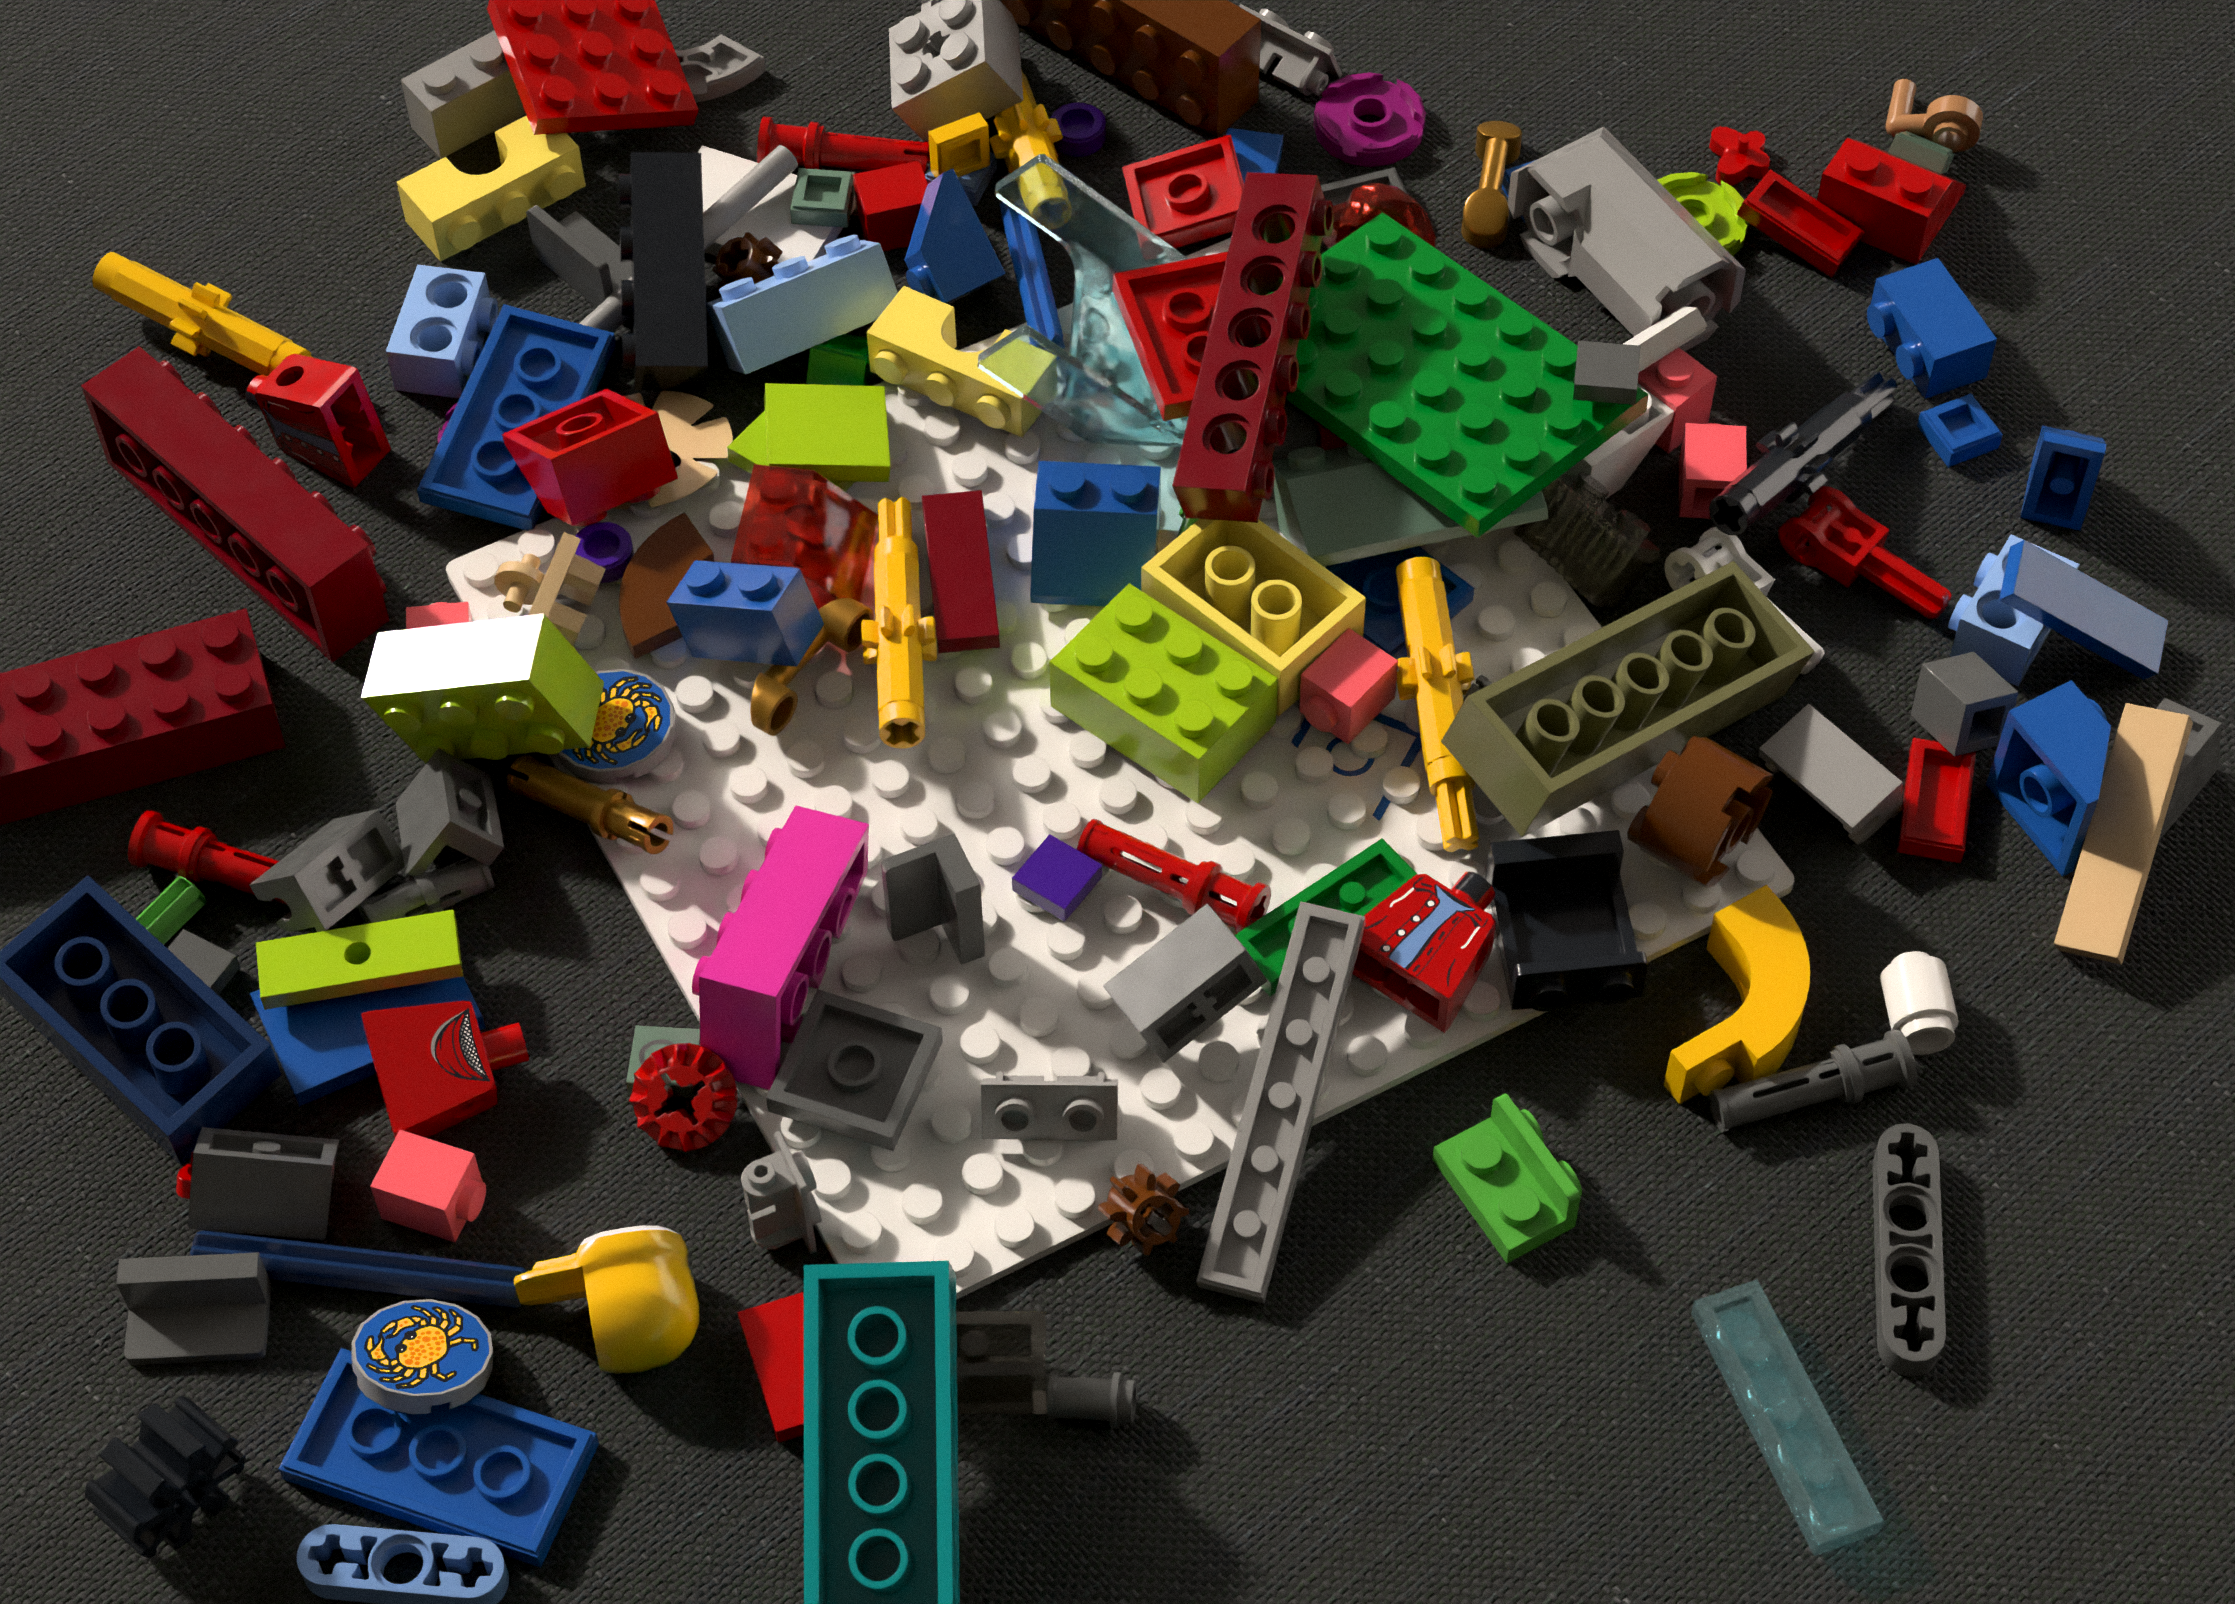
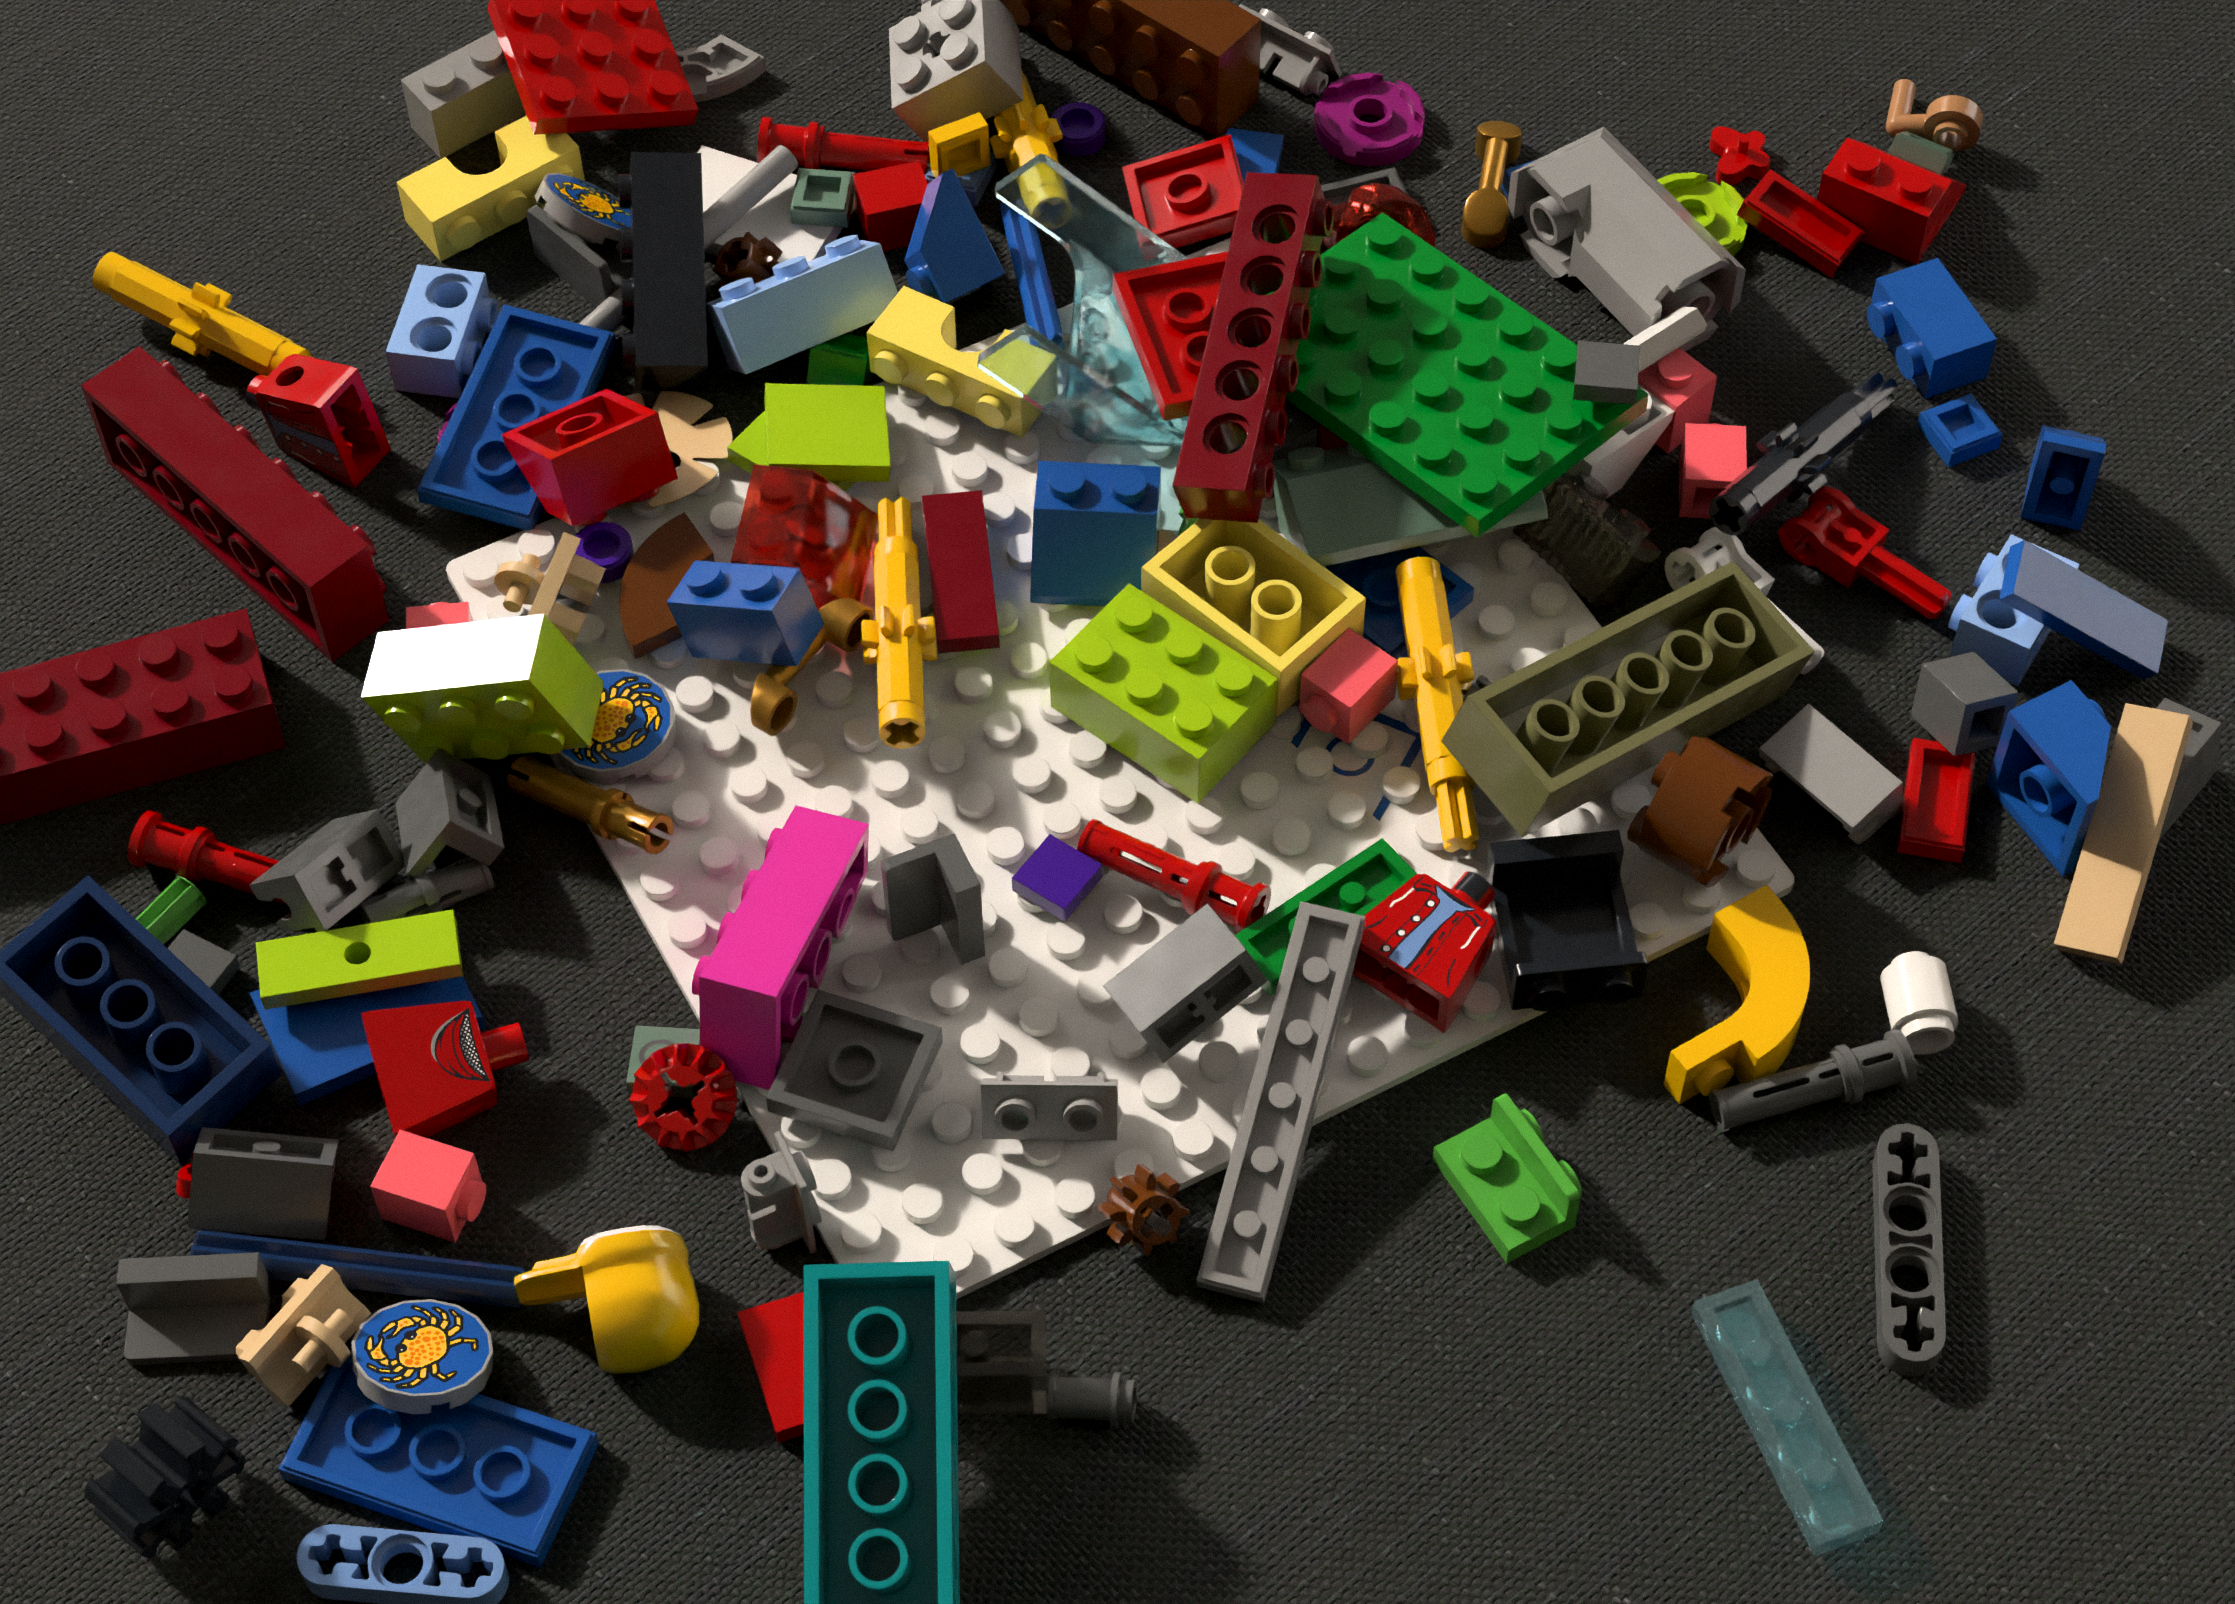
(303, 1335): none -> tan hips
(582, 208): none -> tile

